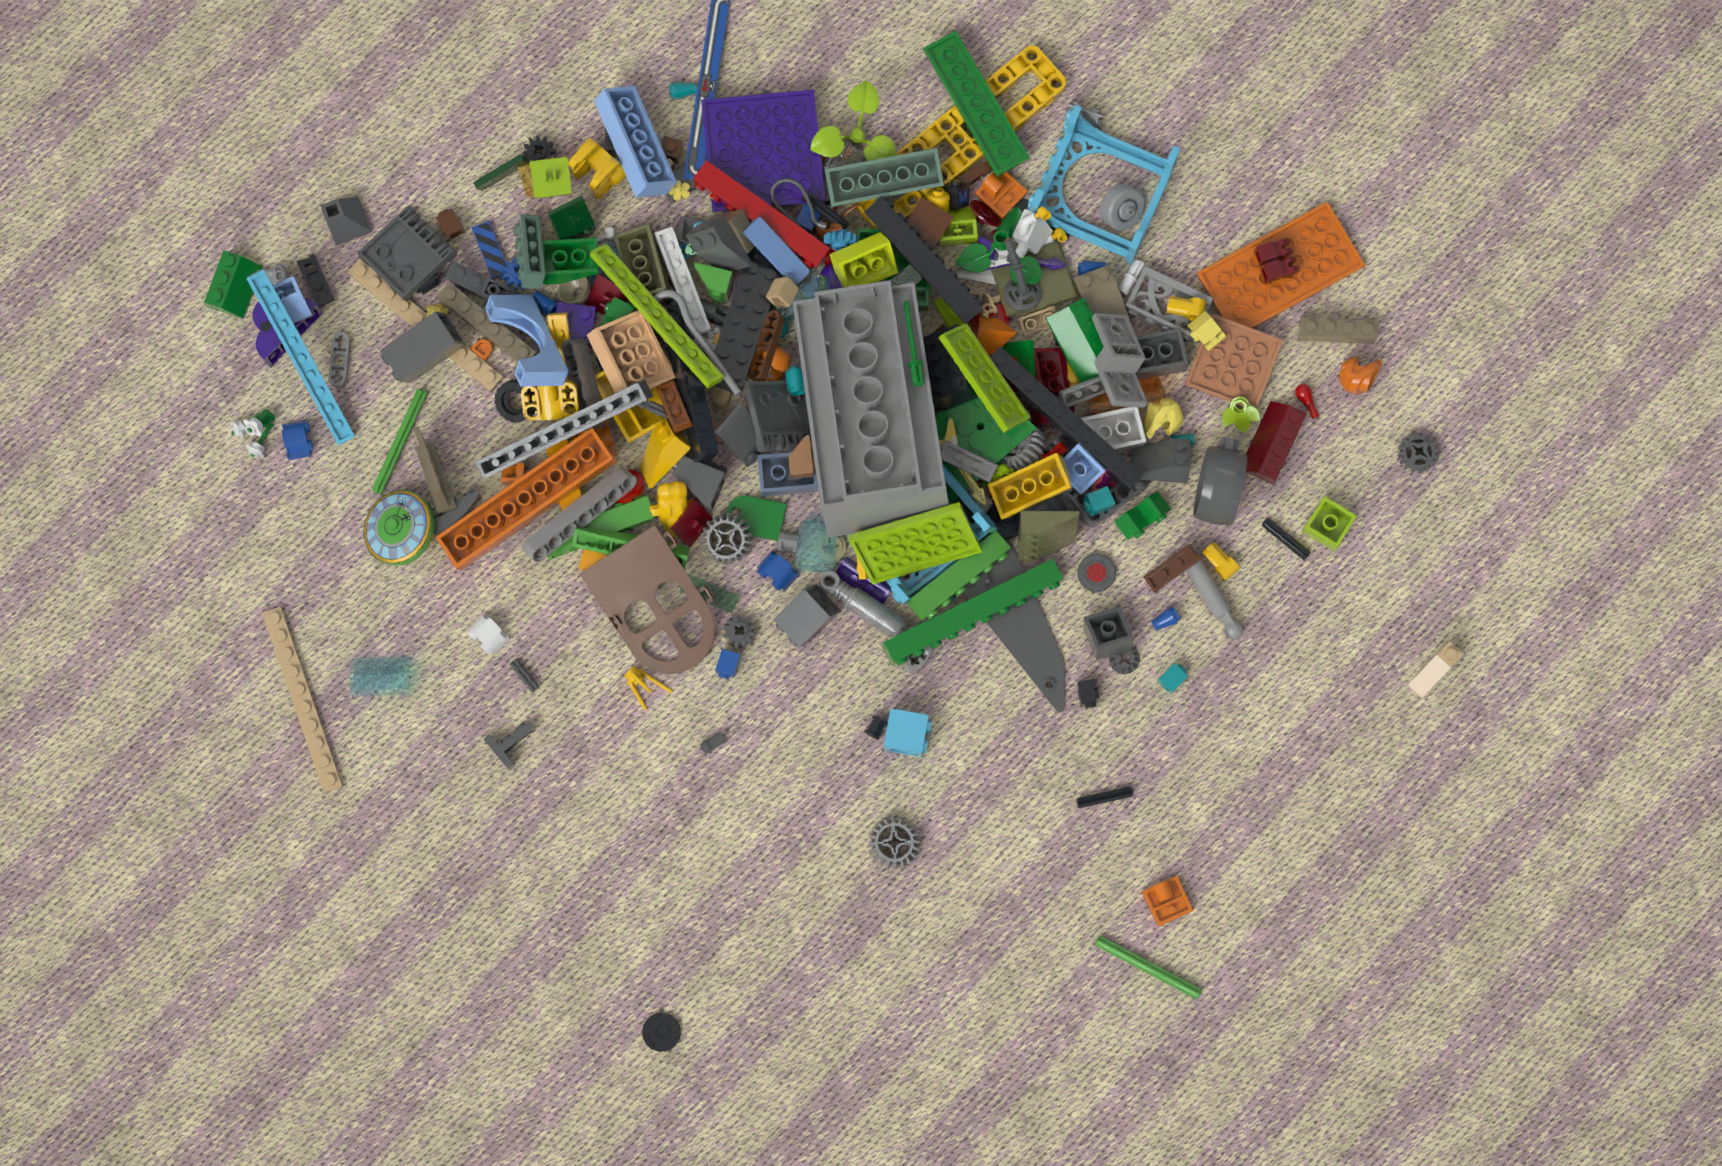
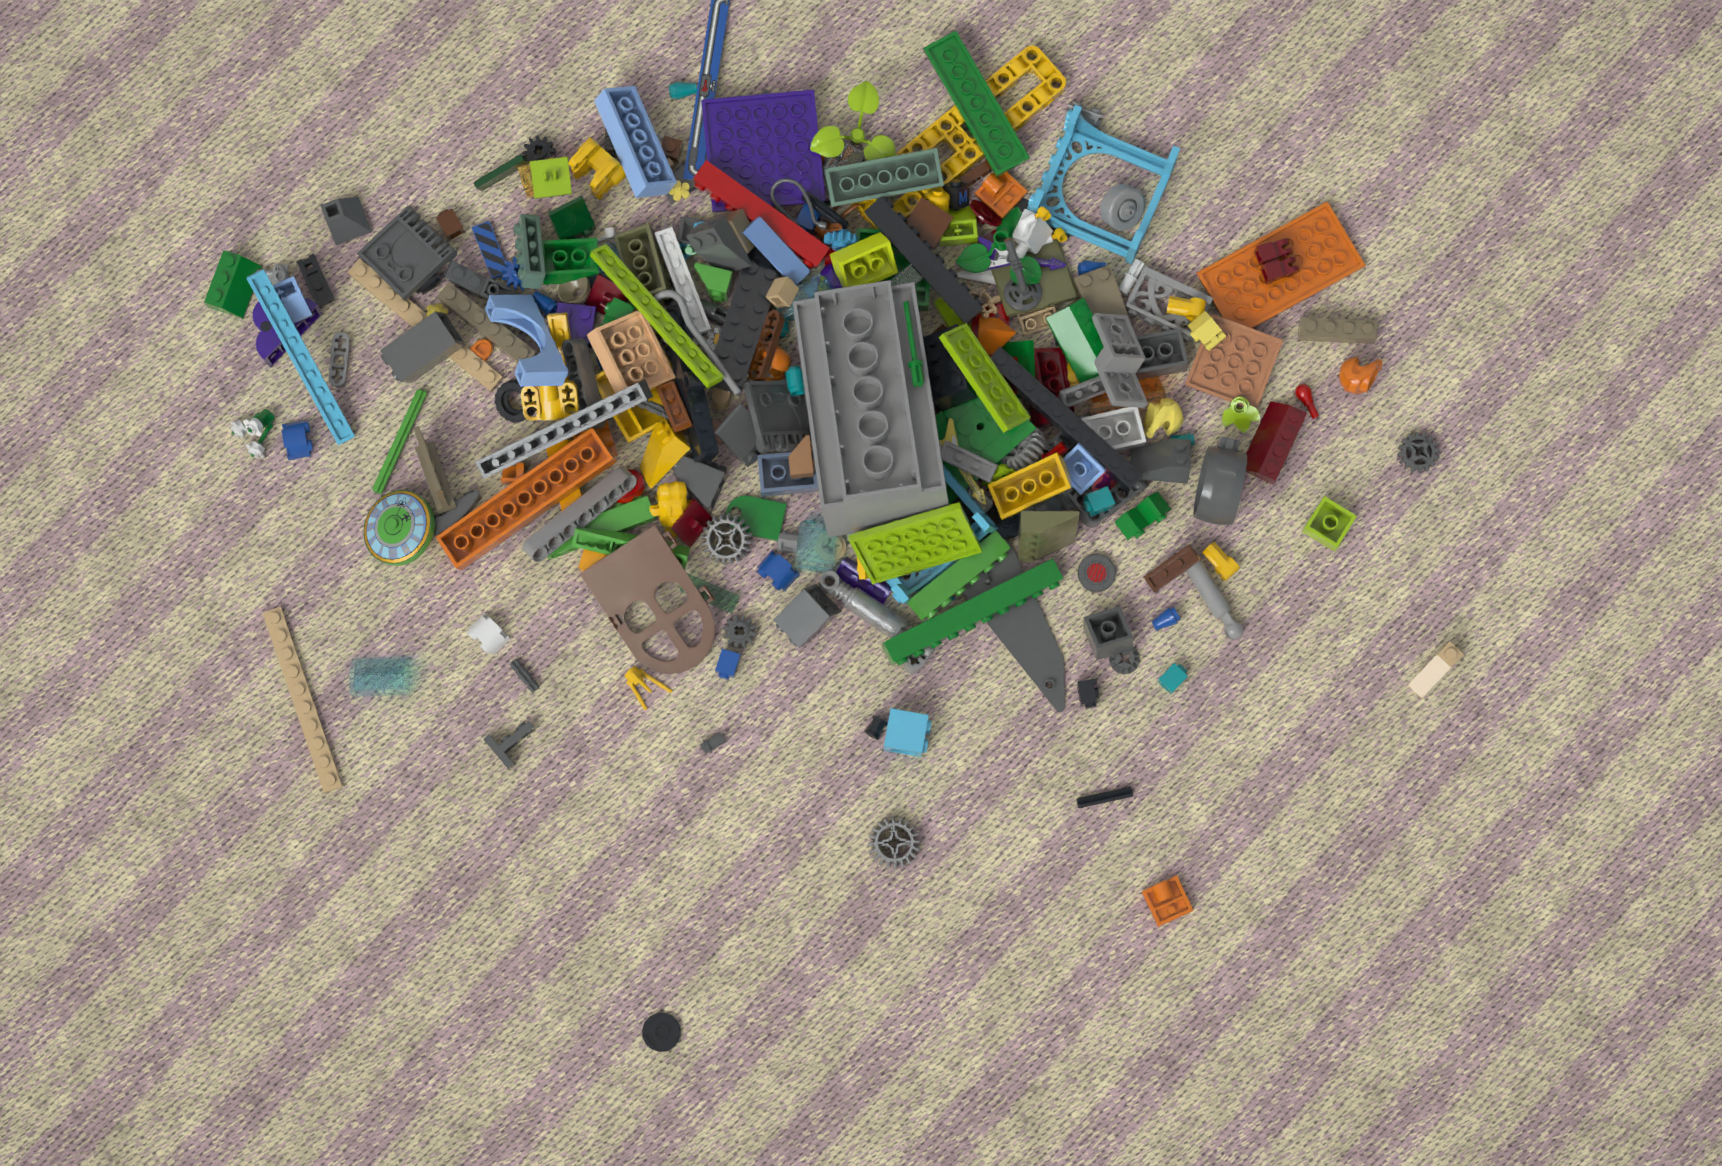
(1148, 967): bright green axle -> none
(1286, 538): black axle -> none

